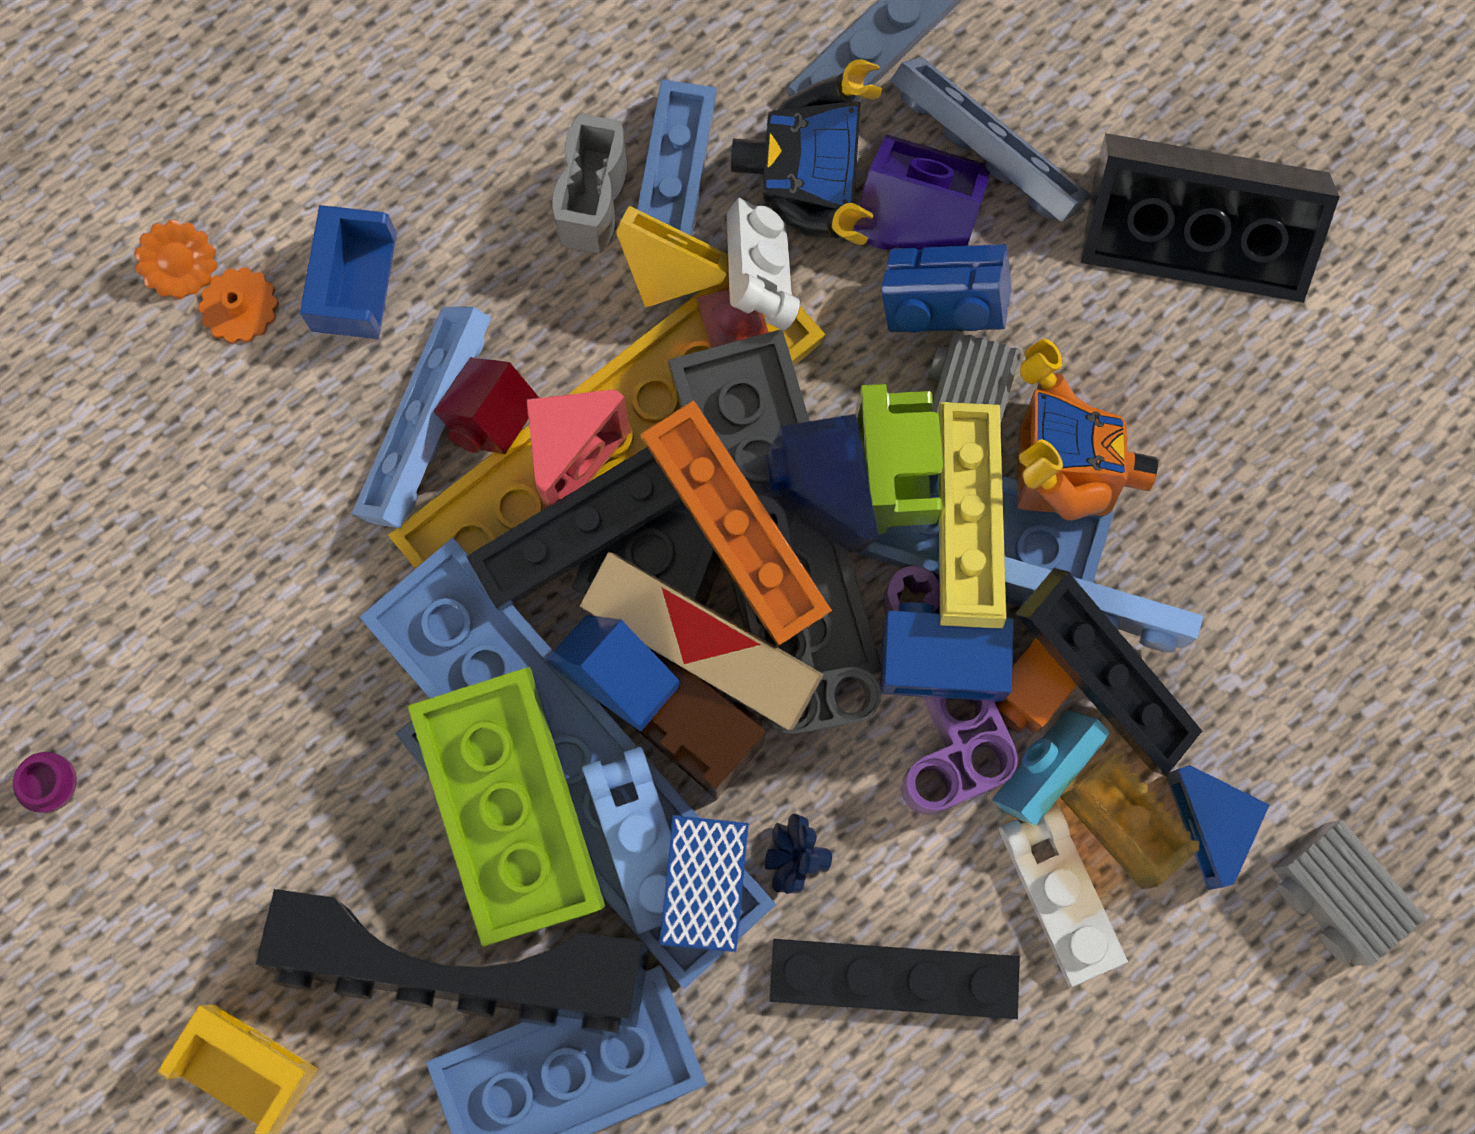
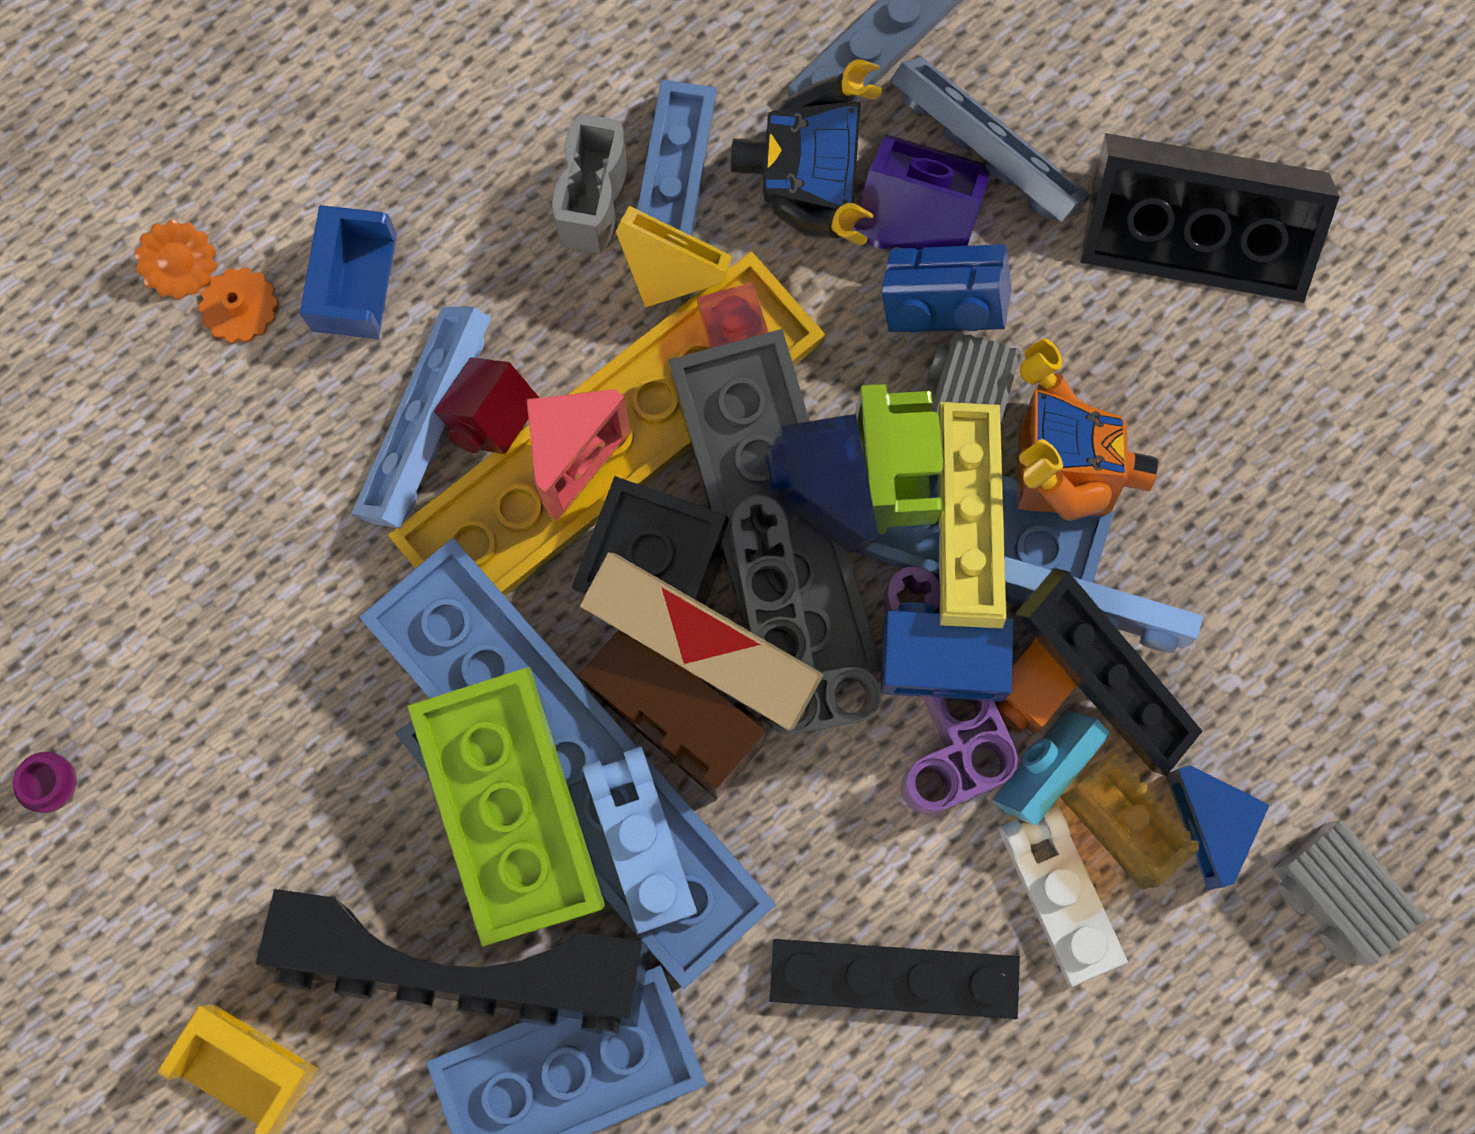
(573, 529): black plate -> none
(615, 669): blue slope -> none
(704, 883): blue panel -> none
(735, 523): orange plate -> none
(760, 264): white plate -> none
(795, 855): dark blue plant -> none

